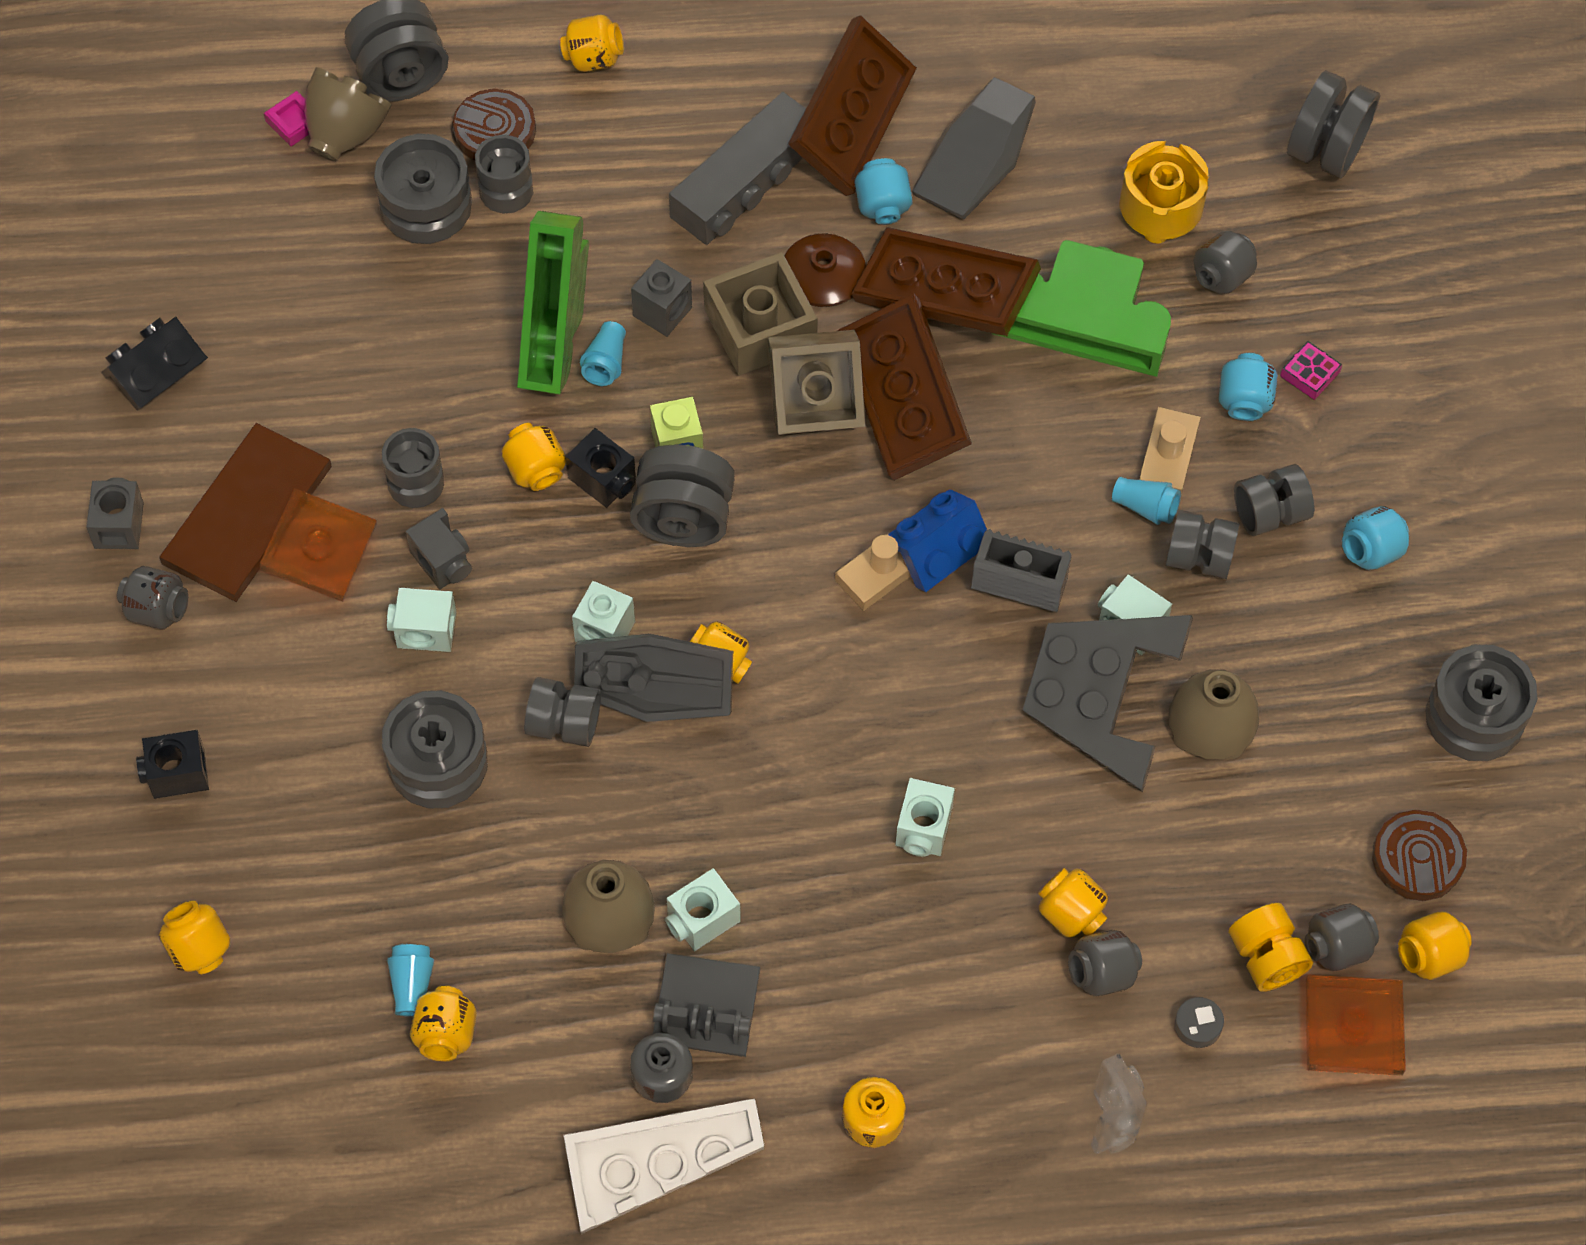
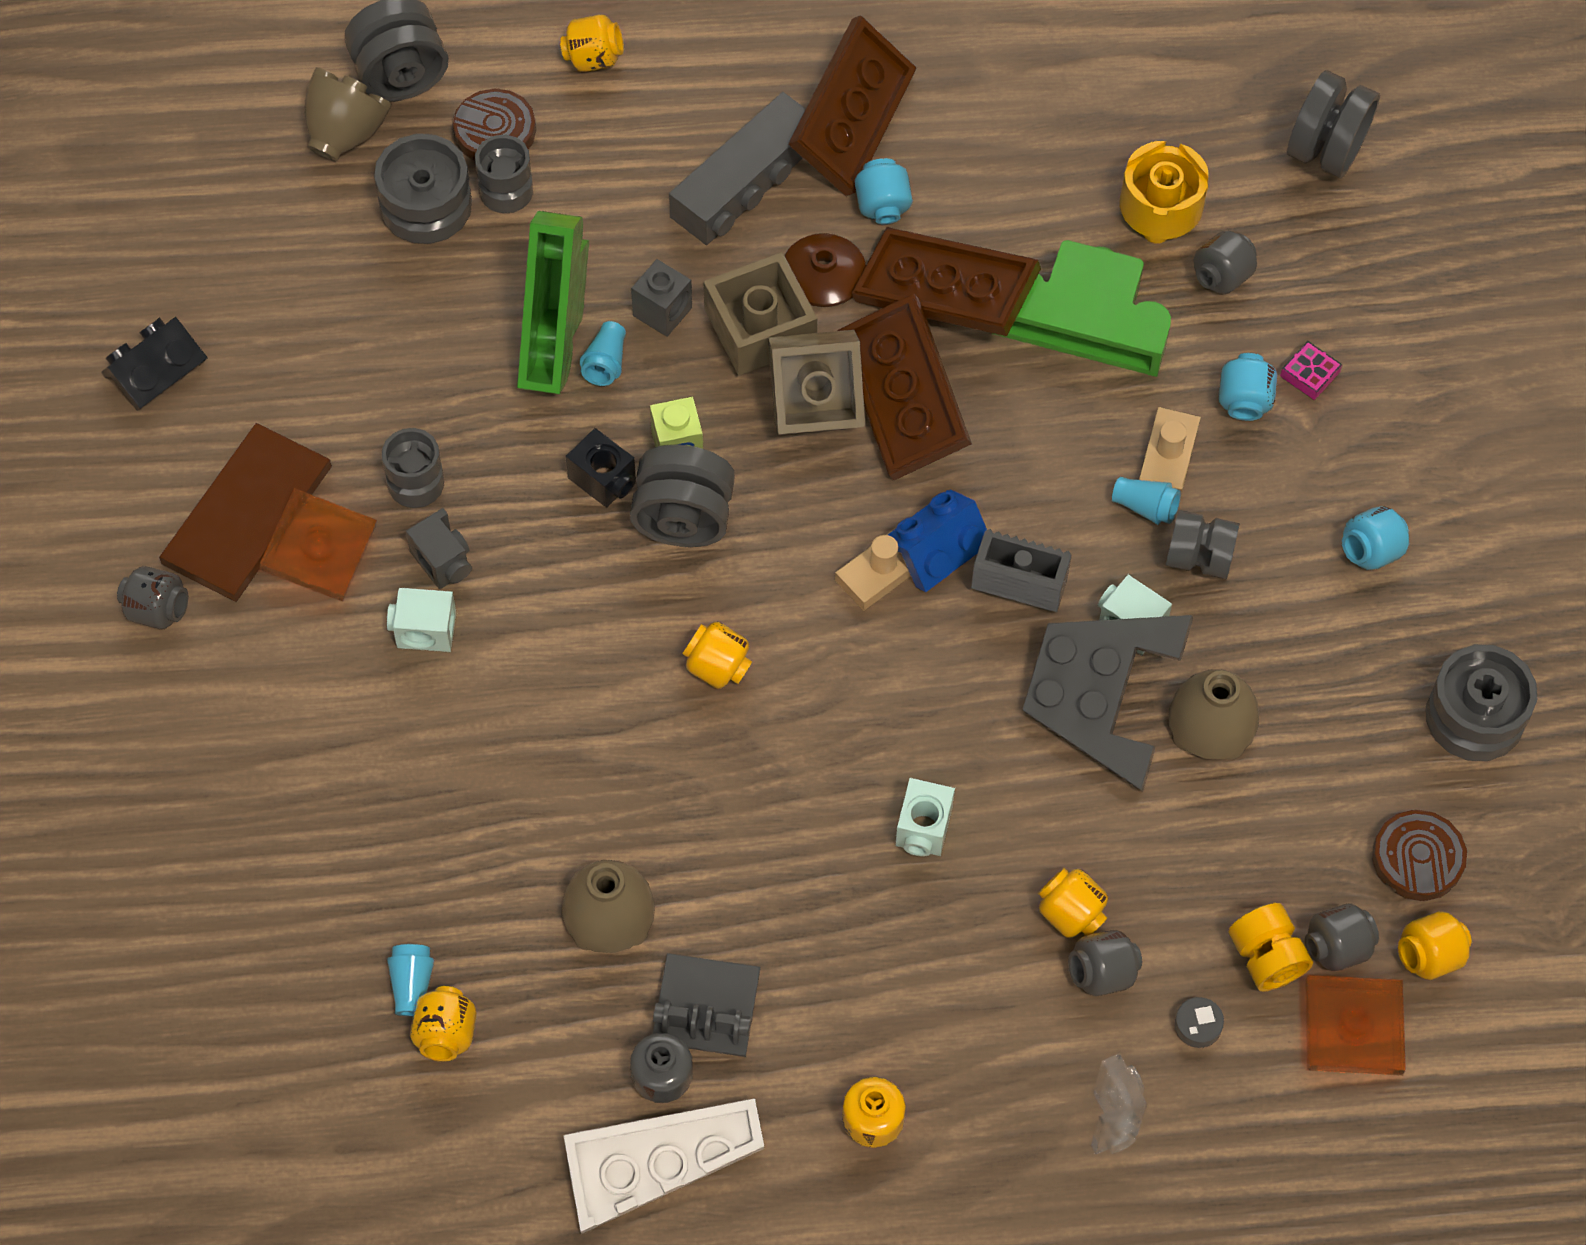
(118, 529): dark grey brick -> none
(187, 777): black brick -> none
(194, 937): yellow head -> none
(289, 118): dark pink tile -> none
(435, 749): dark grey wheel -> none
(534, 456): yellow head -> none
(562, 711): dark grey wheel -> none
(603, 614): light aqua brick -> none
(657, 676): dark grey piece -> none
(707, 892): light aqua brick -> none
(977, 149): dark grey piece -> none
(1281, 497): dark grey wheel -> none

